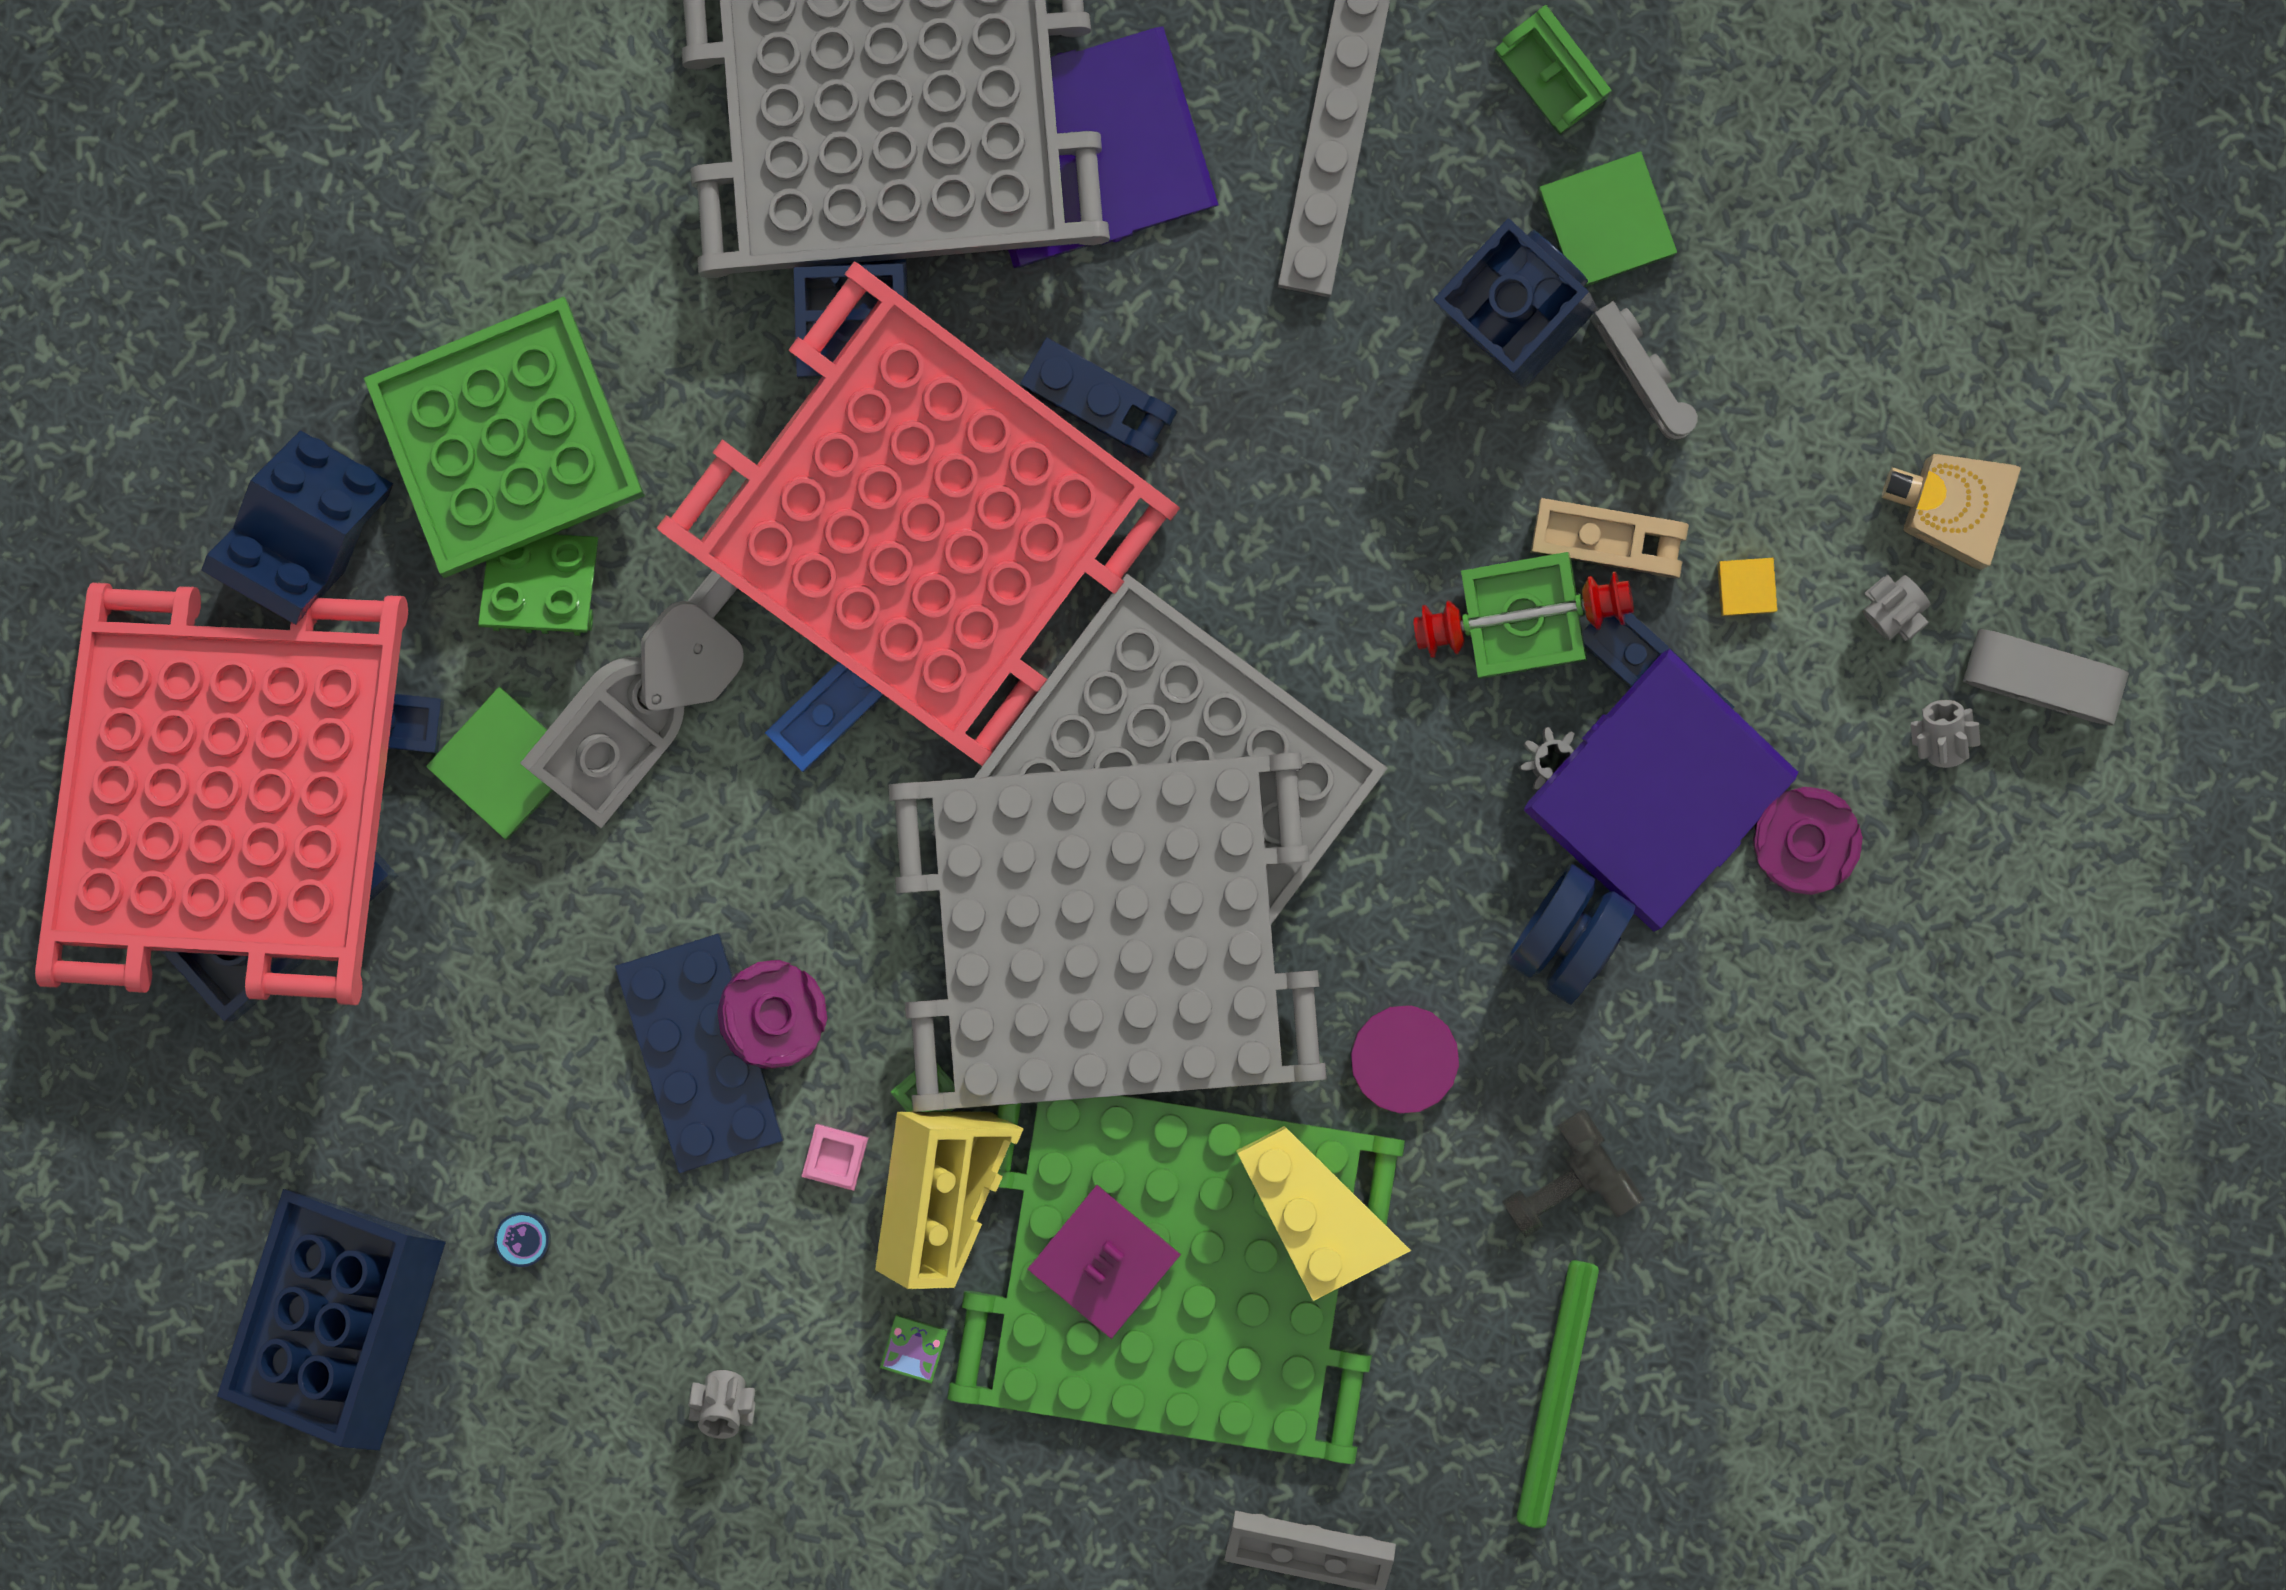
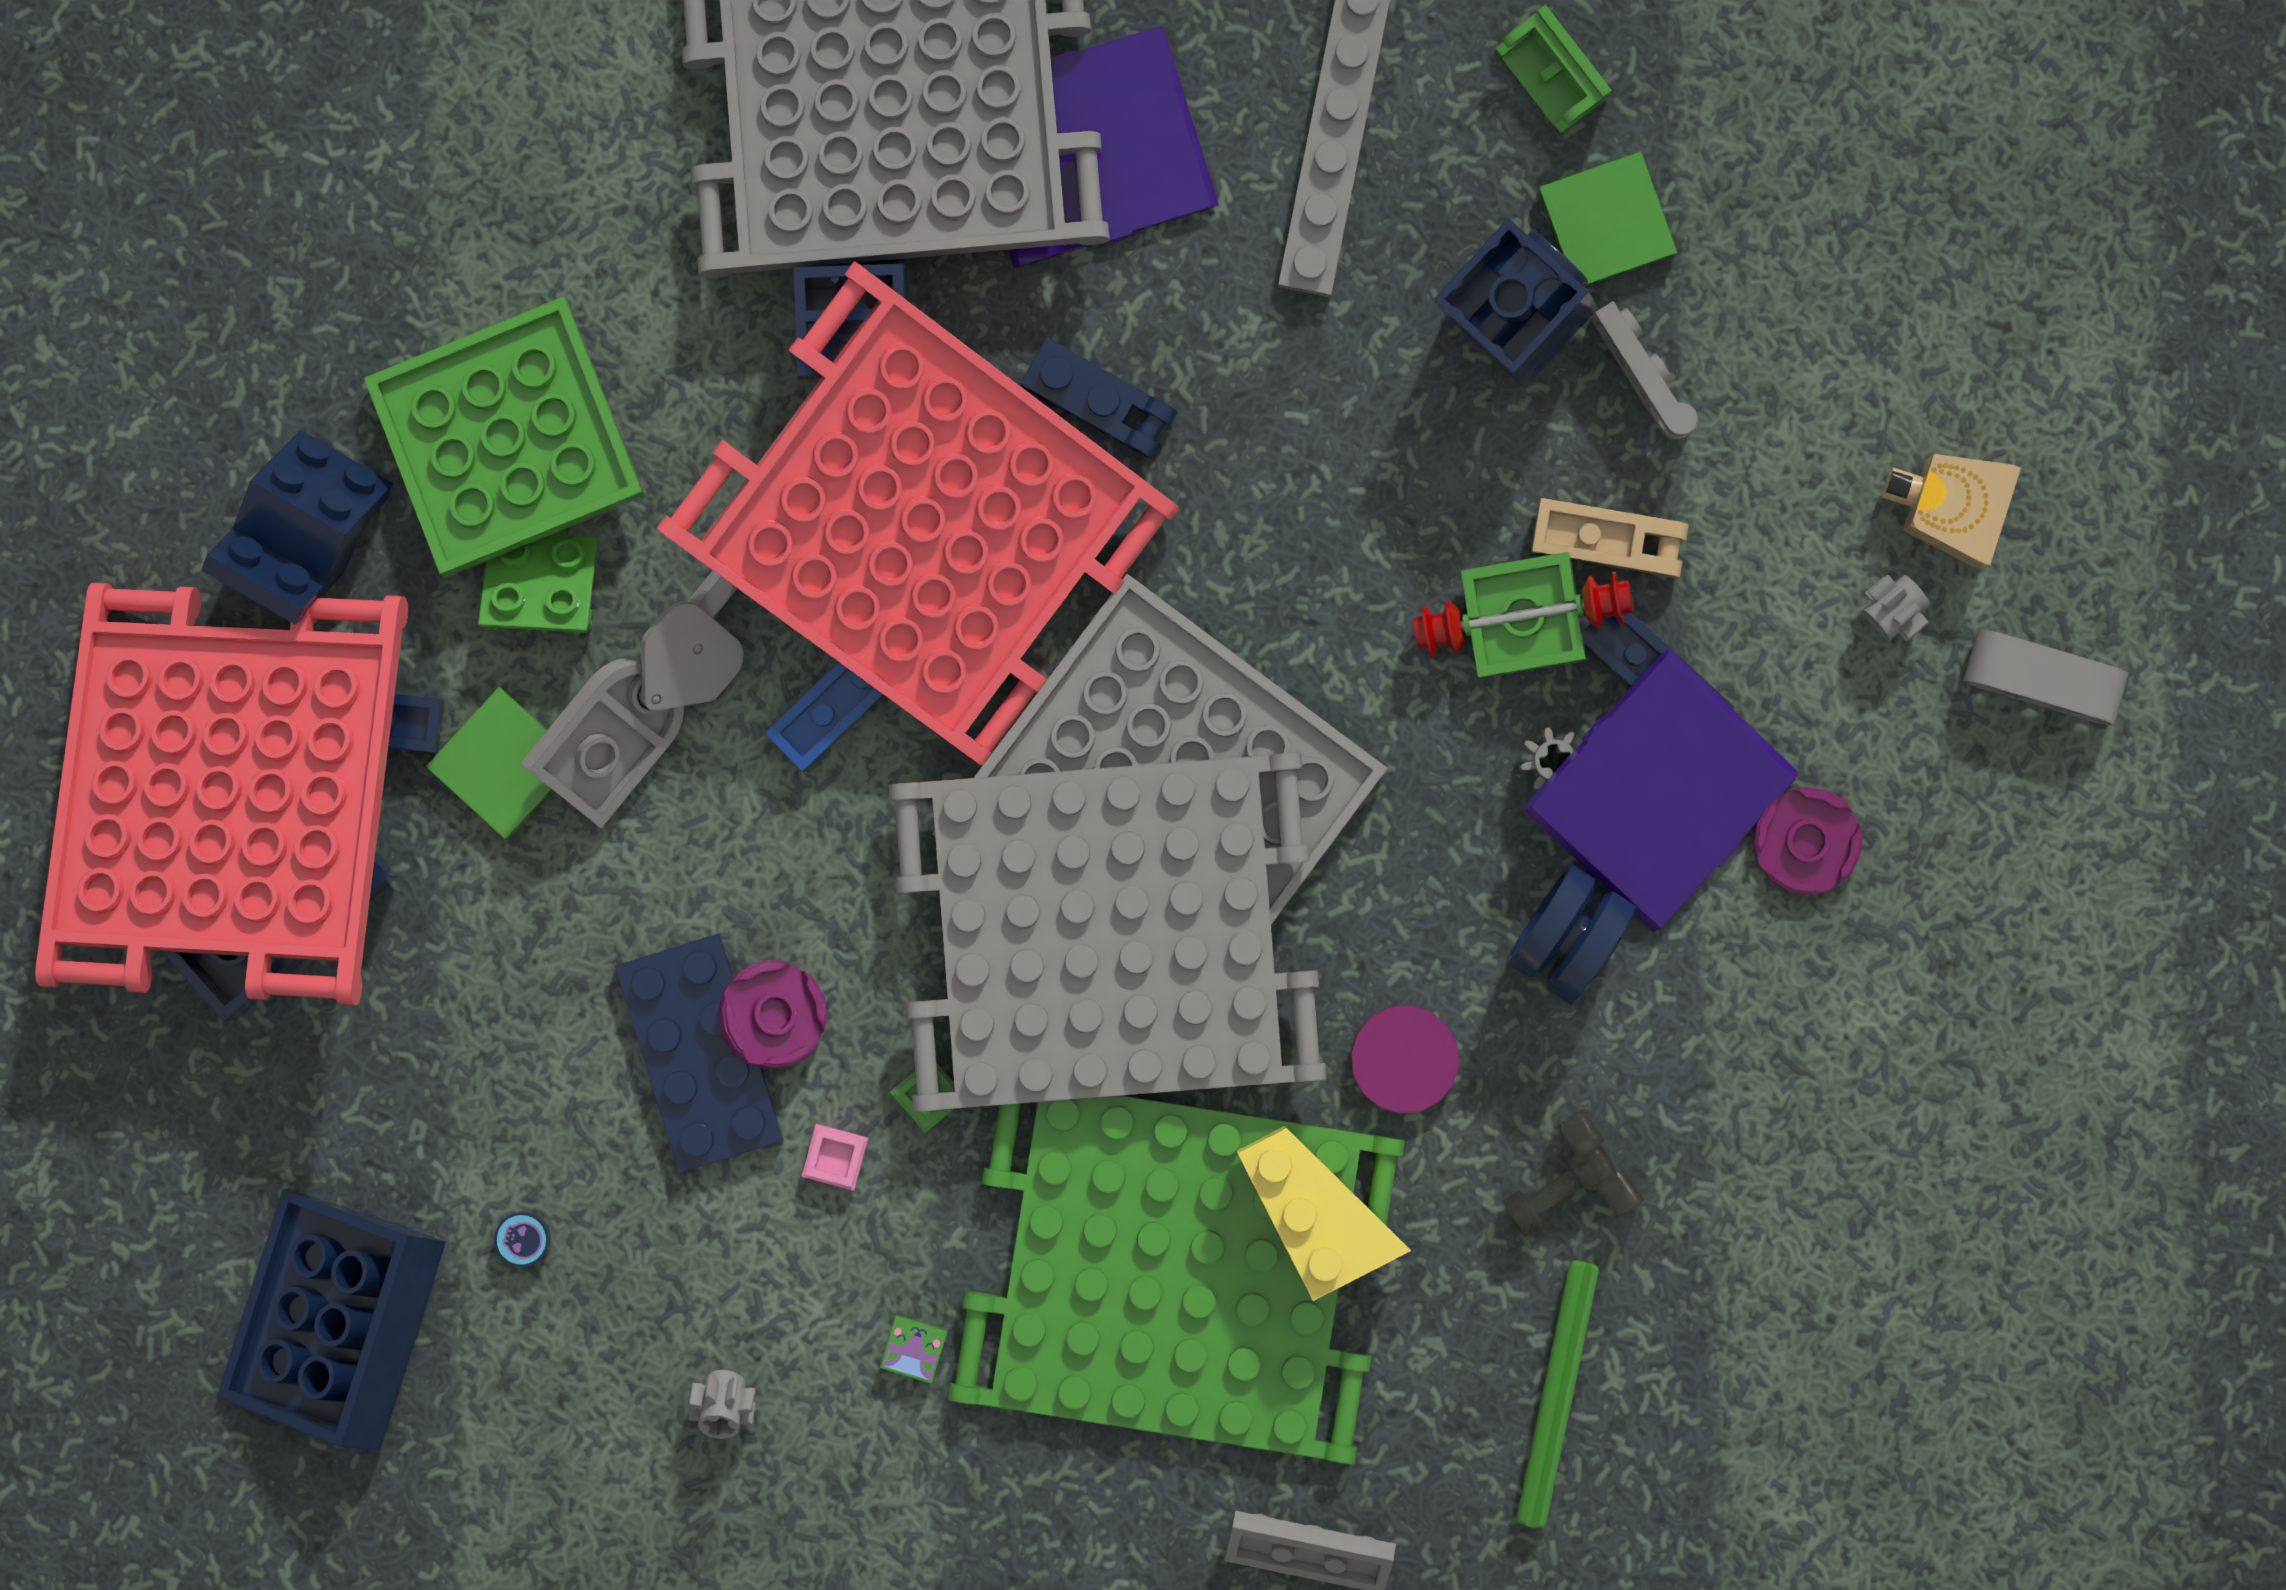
(936, 1192): light yellow wedge -> none
(1104, 1261): magenta piece -> none
(1747, 587): yellow tile -> none
(1945, 733): light grey gear -> none

